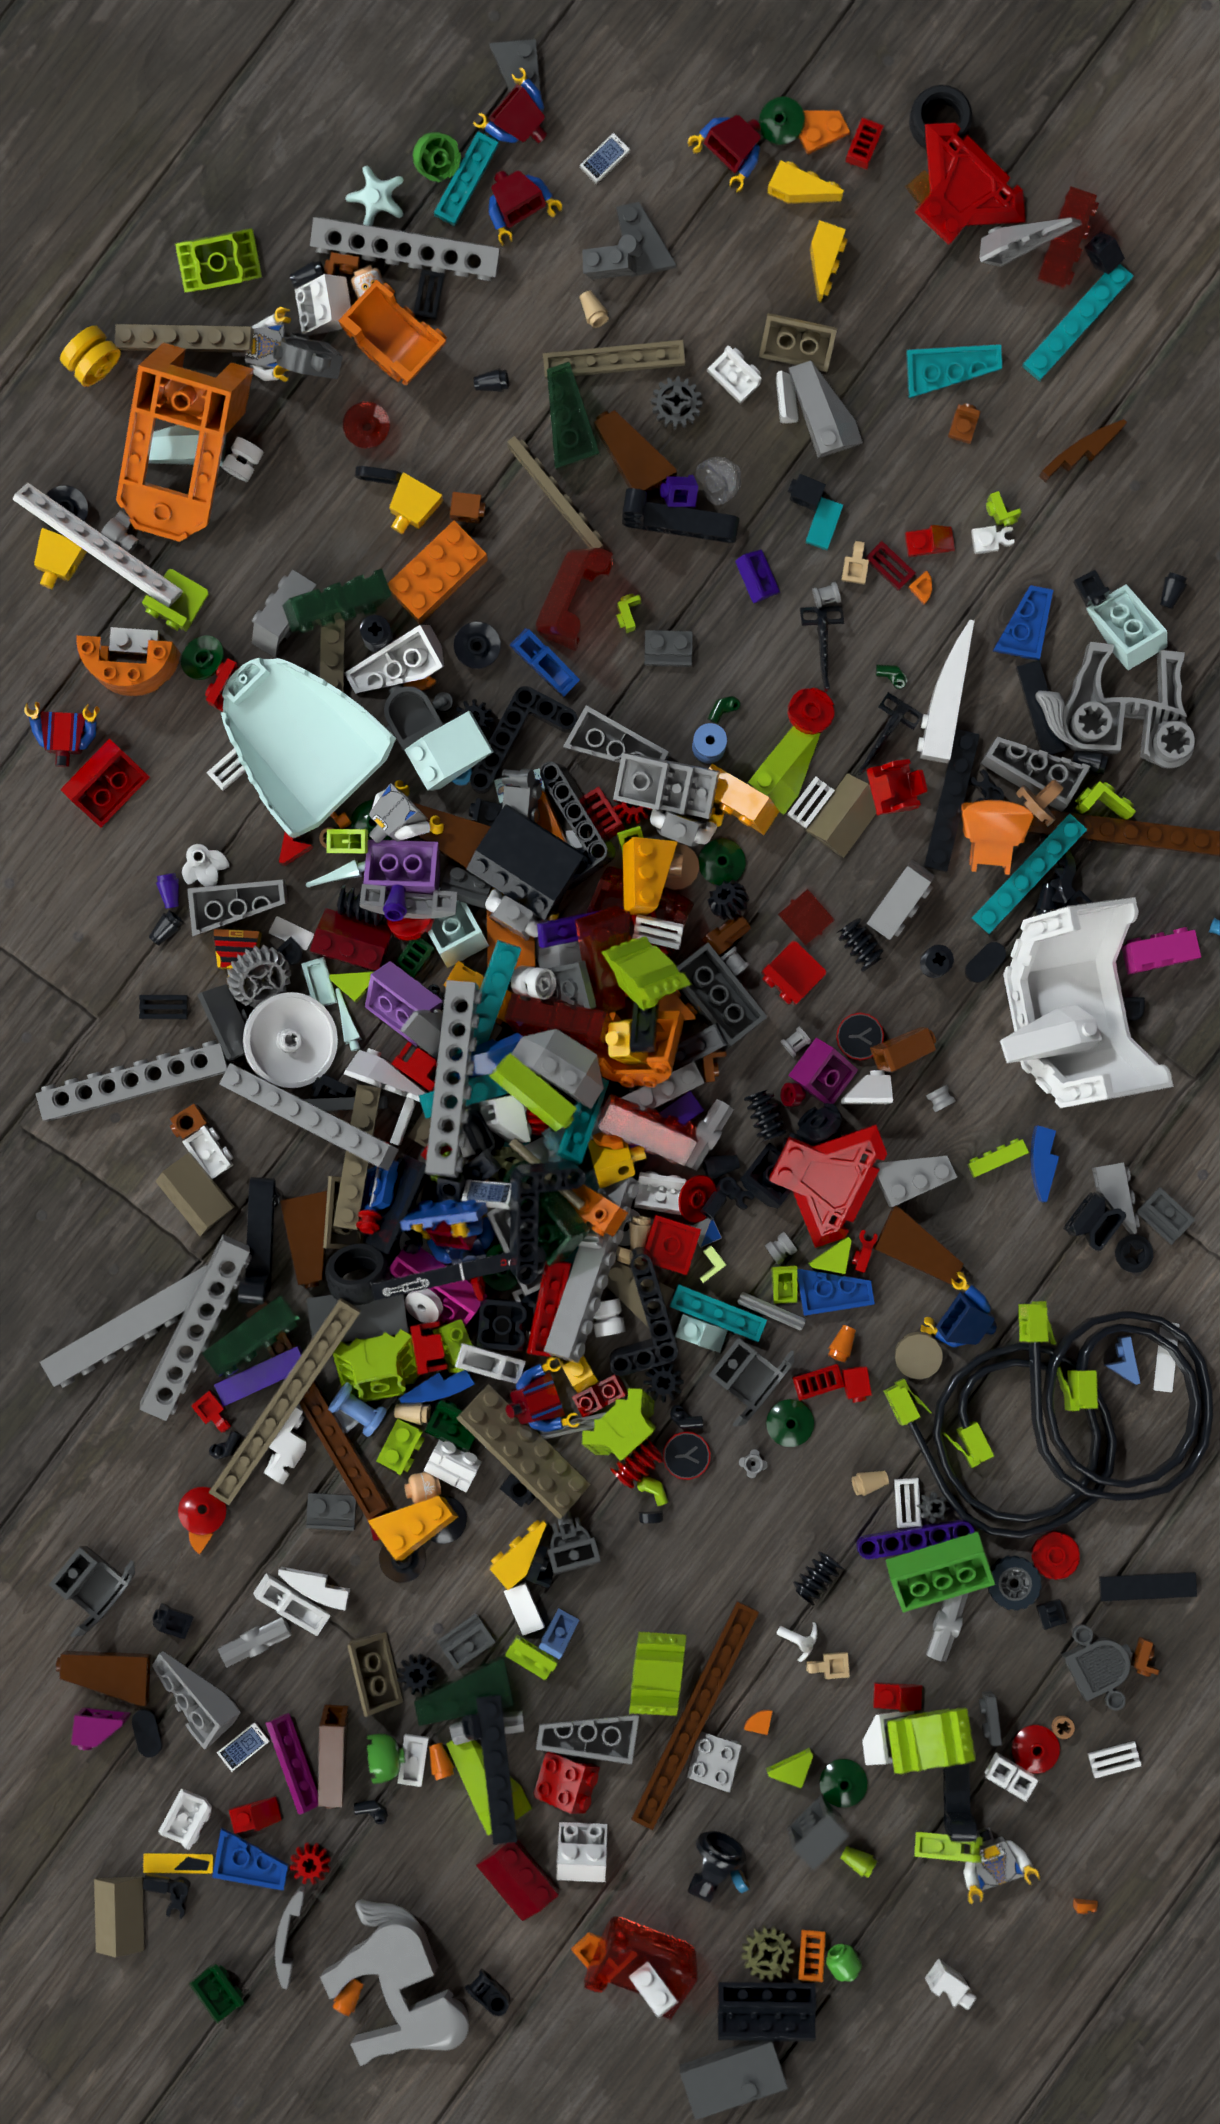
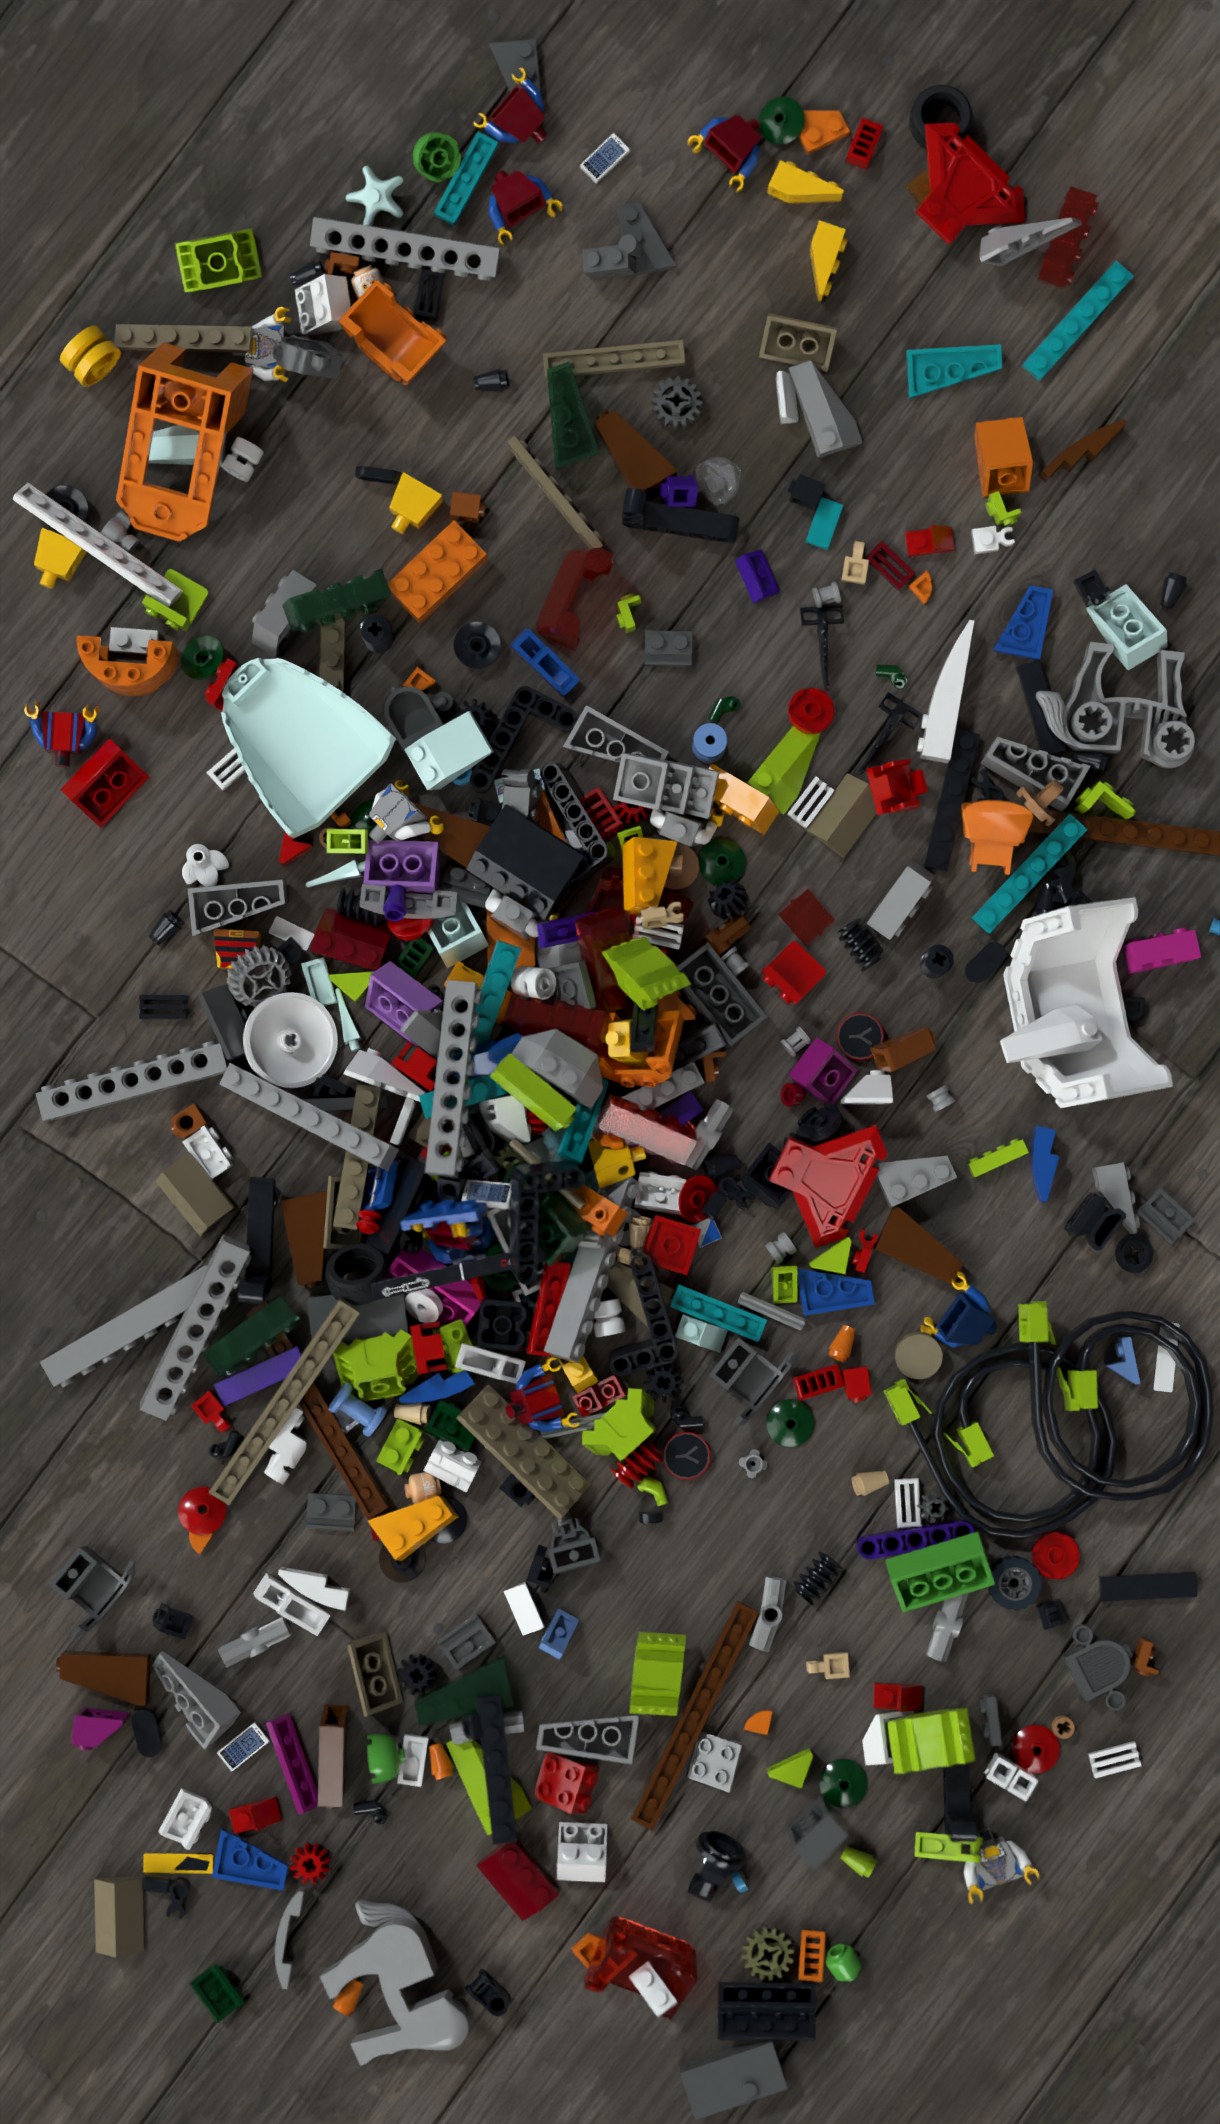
(169, 889): dark purple cone -> none
(362, 414): clear red dish -> none
(402, 661): white wedge -> none
(515, 1563): yellow slope -> none
(531, 1657): lime bracket -> none
(594, 311): tan cone -> none
(659, 917): none -> tan plate
(715, 1259): yellowish green panel -> none
(735, 374): white bracket -> none
(765, 1115): black piece -> none
(772, 1598): none -> light grey piece
(804, 1643): white plant -> none
(946, 1979): white hips -> none
(964, 423): dark orange bracket -> none
(1003, 456): none -> orange slope
(1083, 1906): orange tile -> none
(1104, 252): black brick -> none

